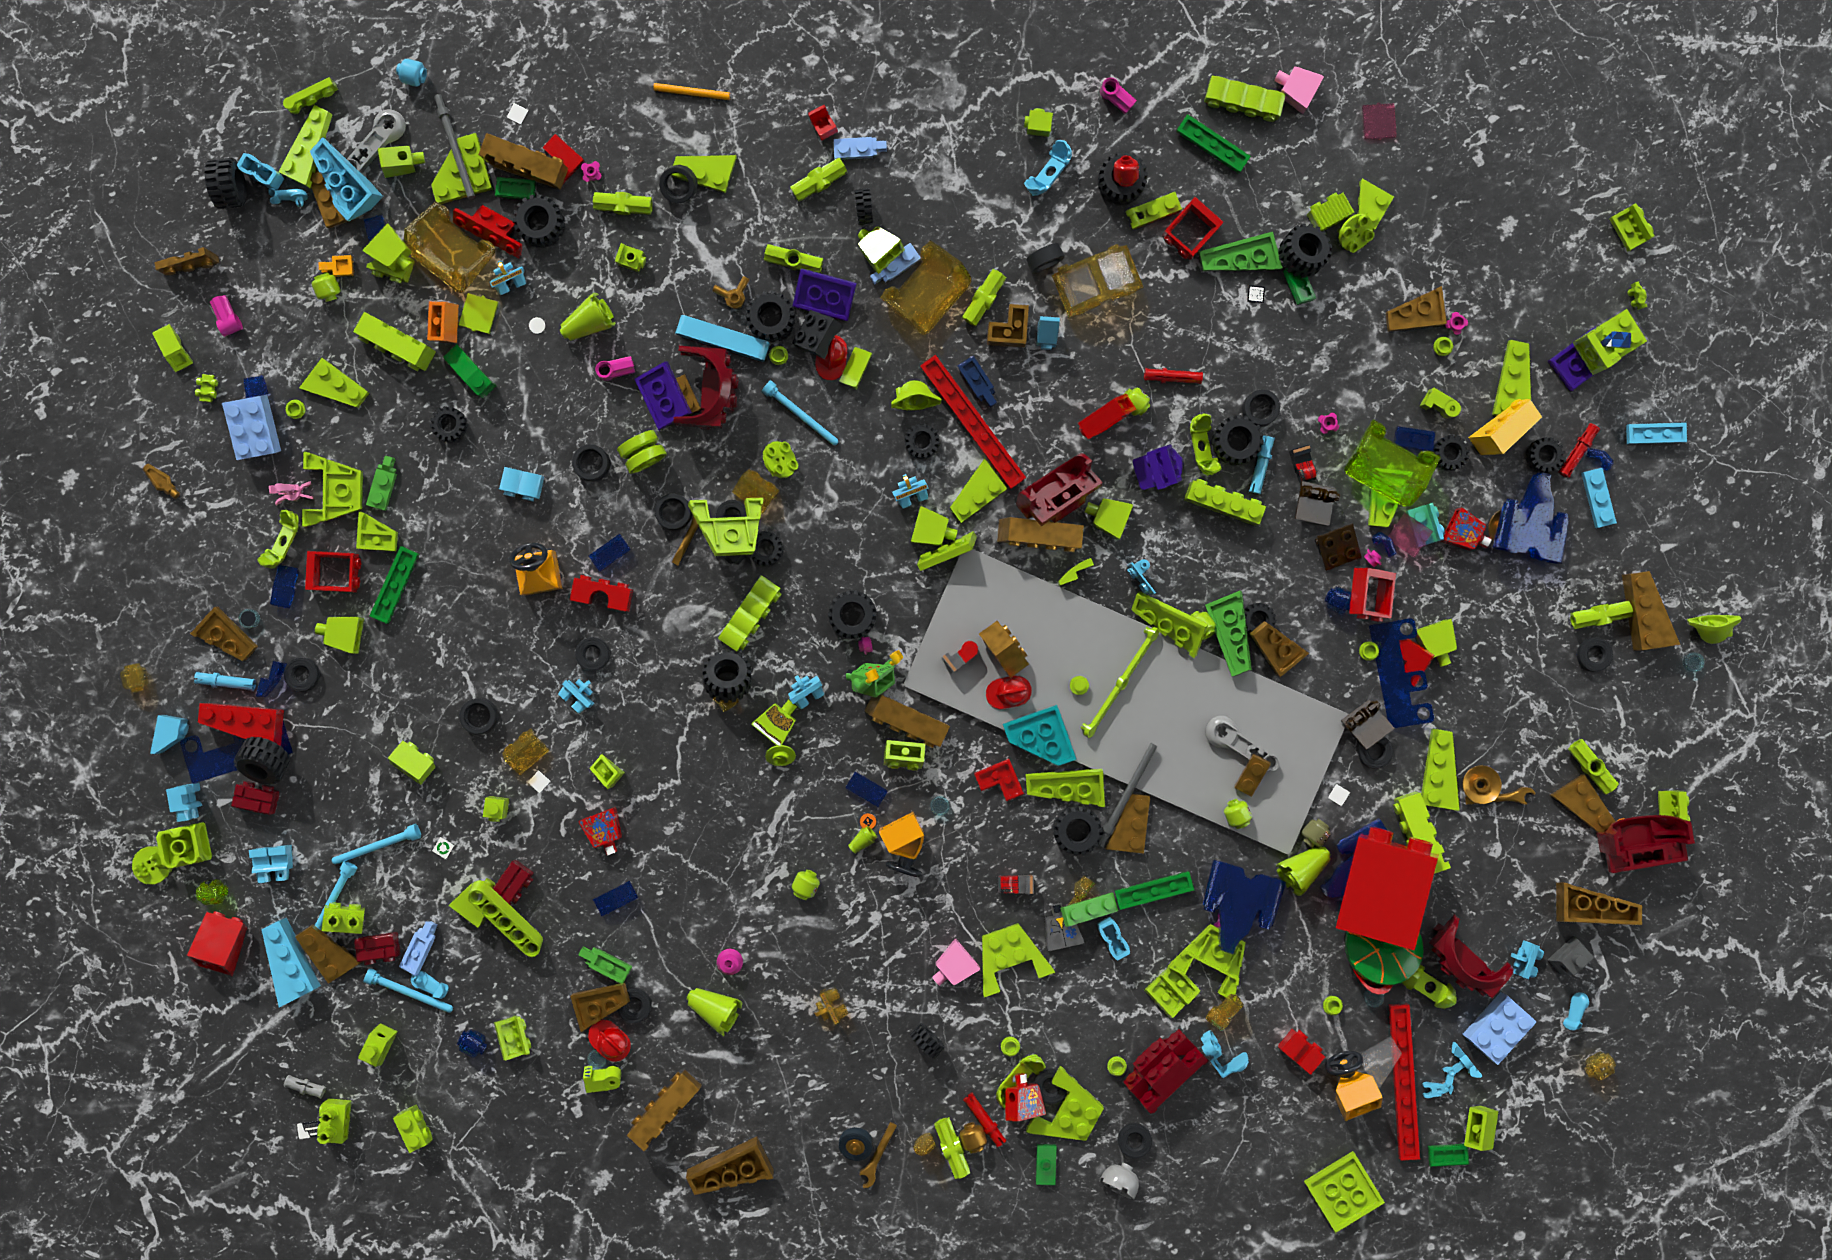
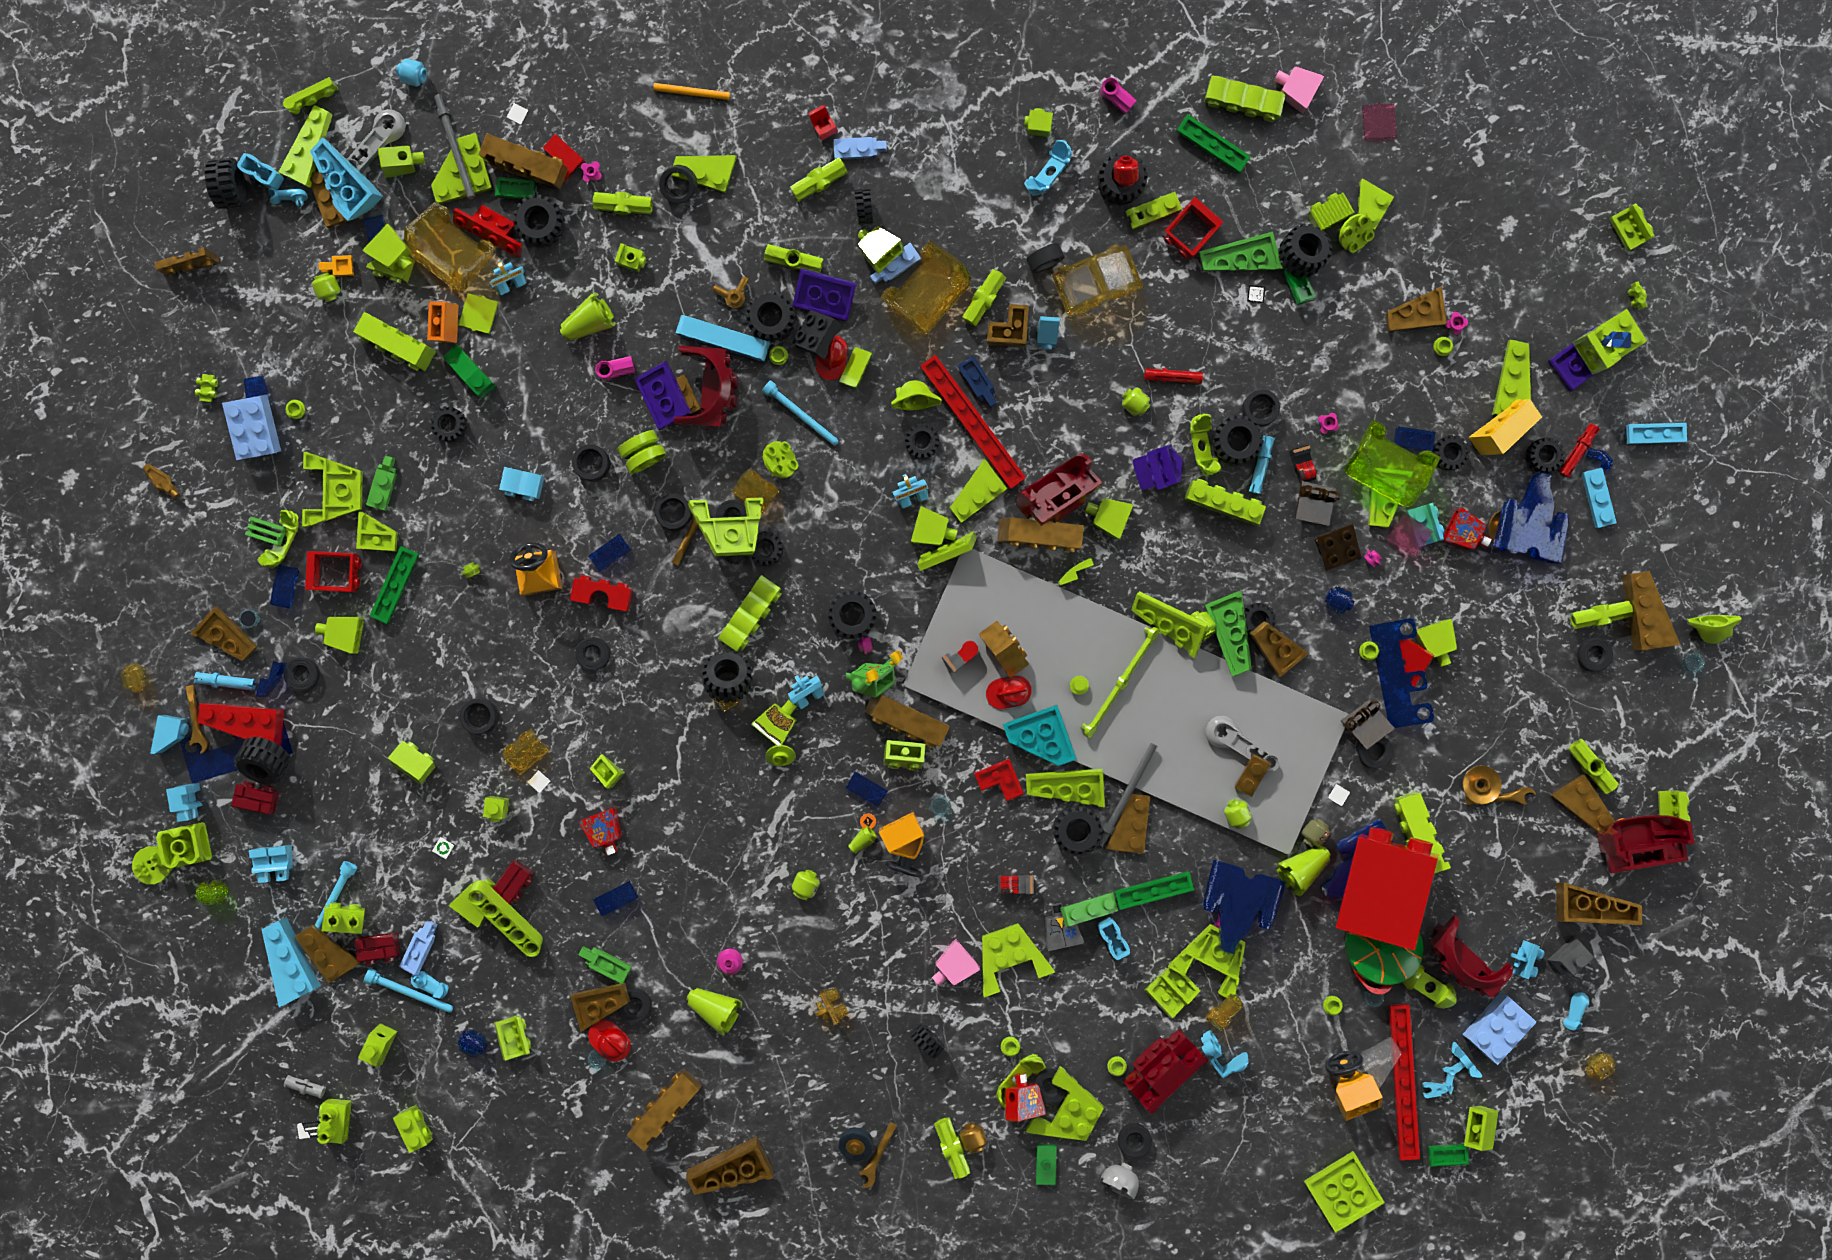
(171, 348): lime slope -> none
(197, 733): none -> pearl gold piece
(218, 943): red slope -> none
(227, 321): dark pink piece -> none
(252, 527): none -> bright green tile
(290, 492): bright pink piece -> none
(334, 384): lime wing -> none
(411, 833): medium azure piece -> none
(470, 570): none -> lime plate
(537, 325): white sticker -> none
(570, 689): medium azure hips -> none
(601, 1079): lime leg -> none
(924, 1144): clear yellow piece -> none
(989, 1126): red pin -> none
(1081, 889): clear yellow piece -> none
(1106, 416): red window -> none
(1136, 571): medium azure hinge -> none
(1301, 1051): red brick -> none
(1384, 595): red window -> none
(1386, 541): clear blue arm -> none
(1440, 776): lime wing -> none
(1441, 402): lime leg -> none

